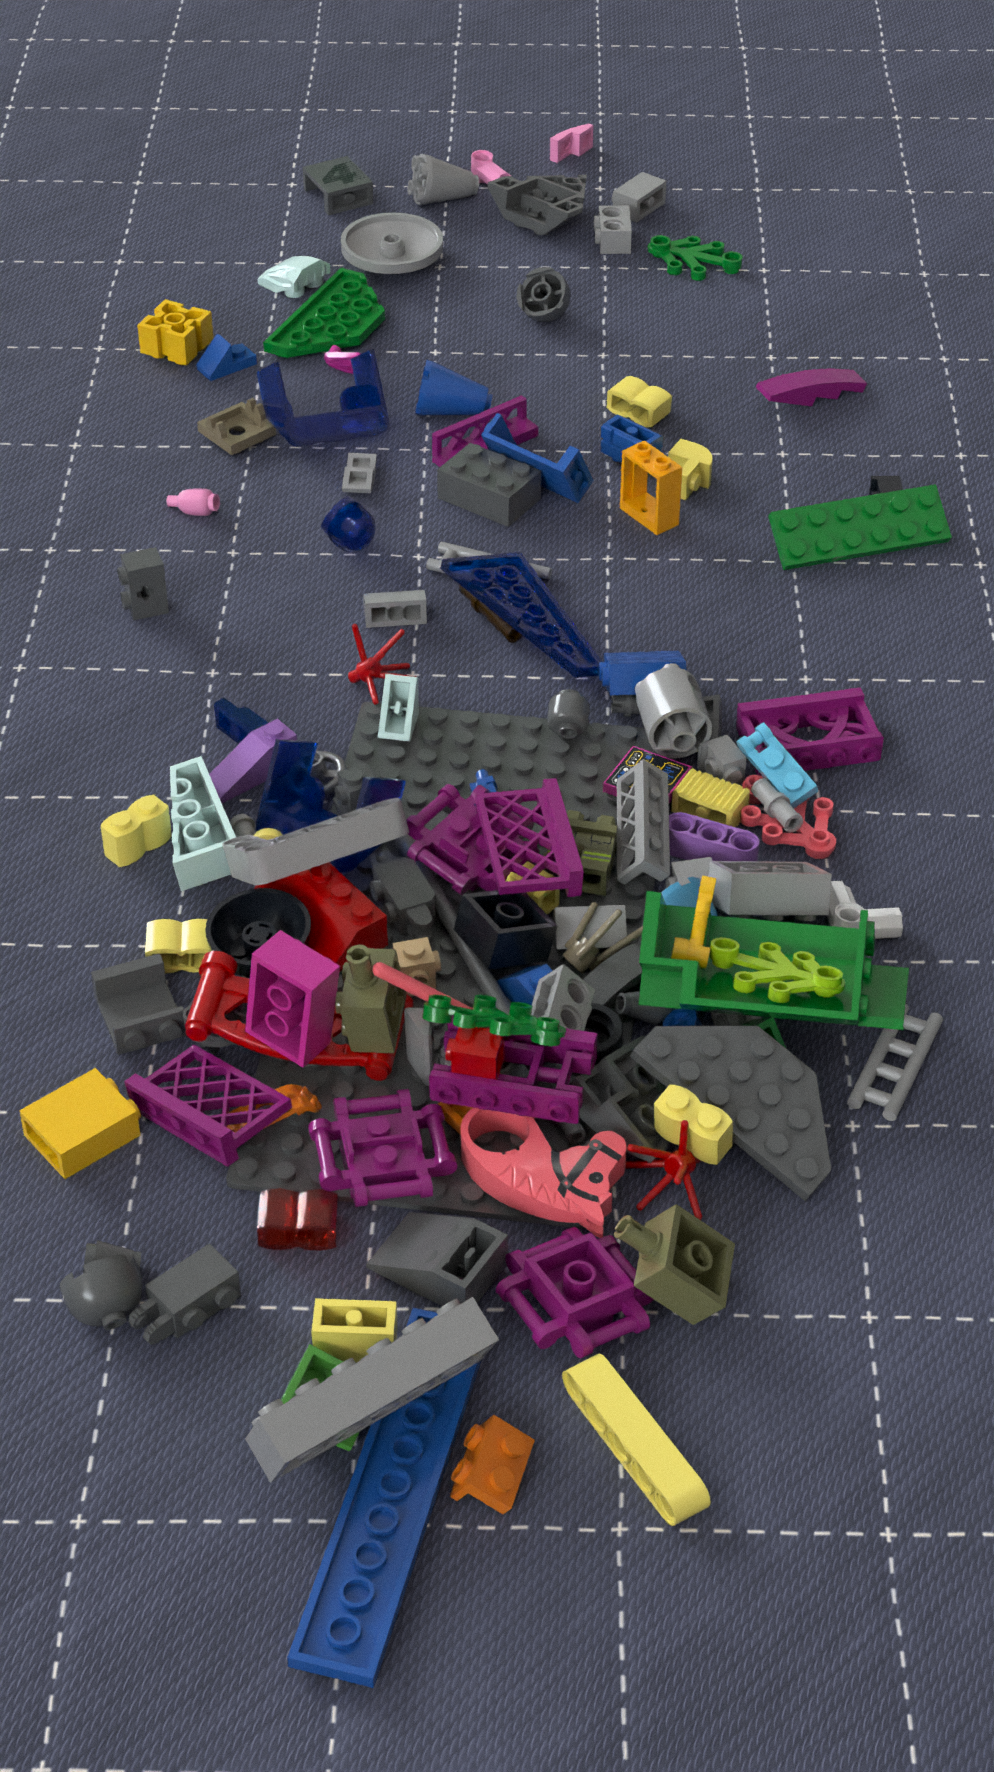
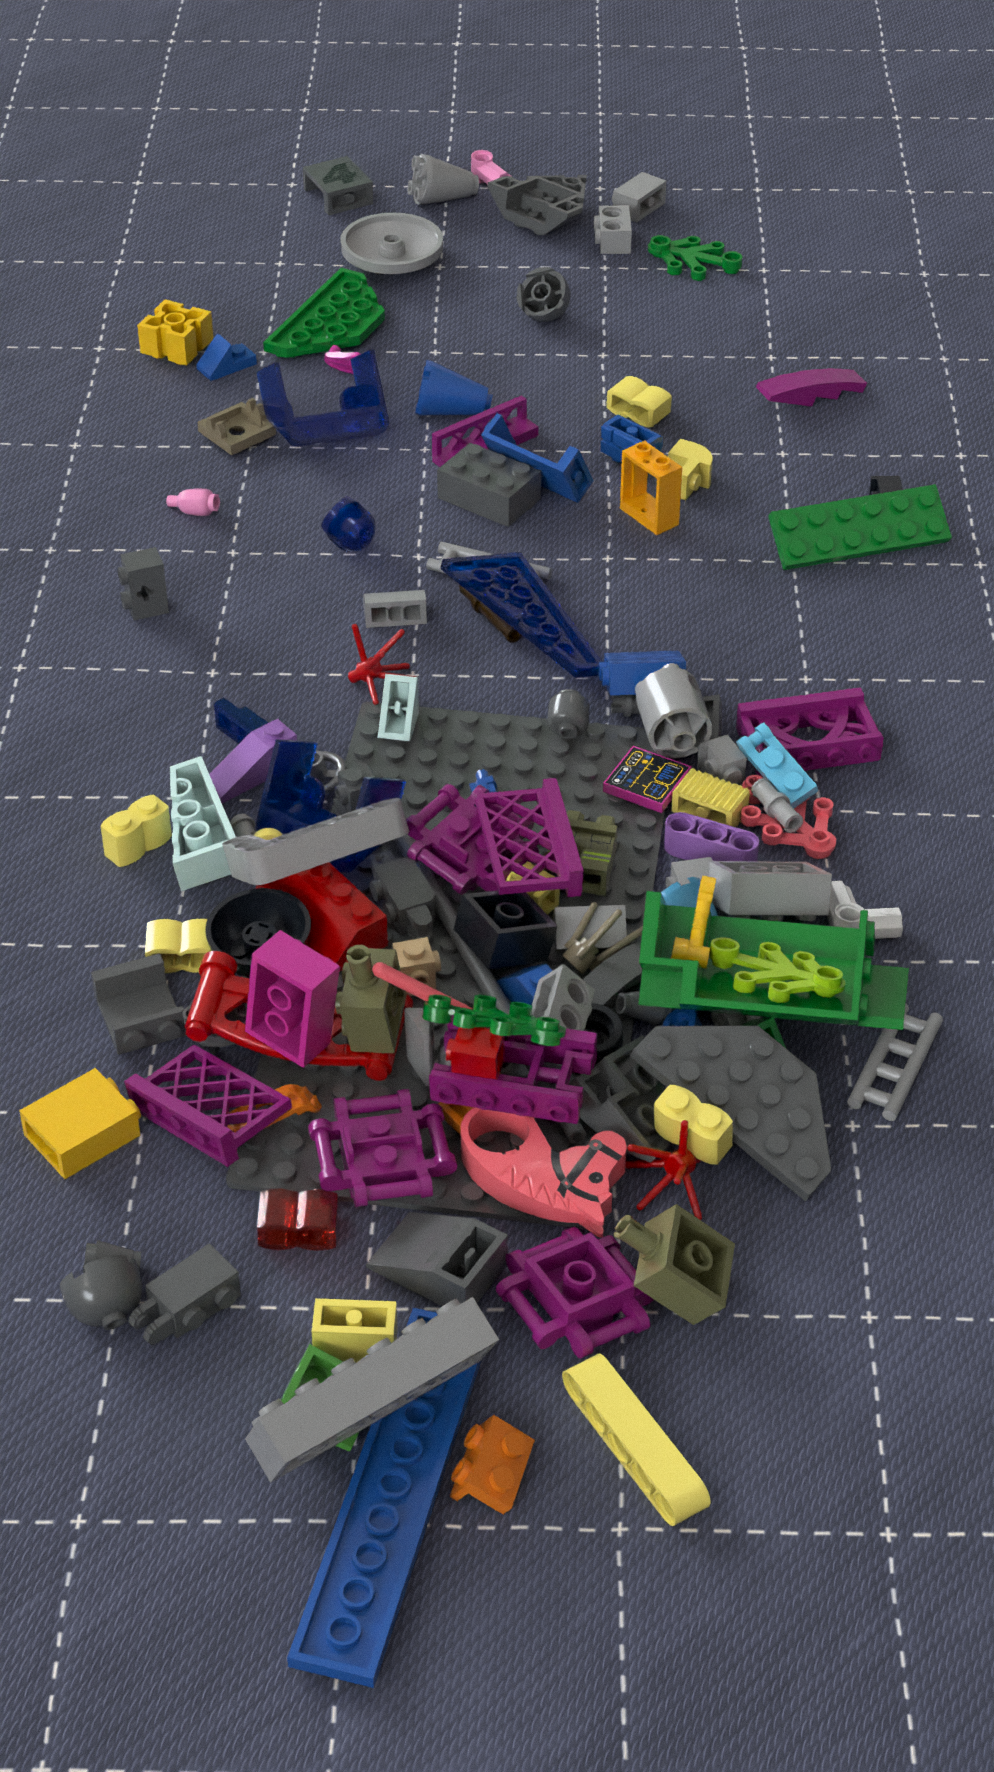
(294, 275): light aqua slope -> none
(359, 473): light grey slope -> none
(571, 141): bright pink slope -> none
(648, 819): light grey fence -> none

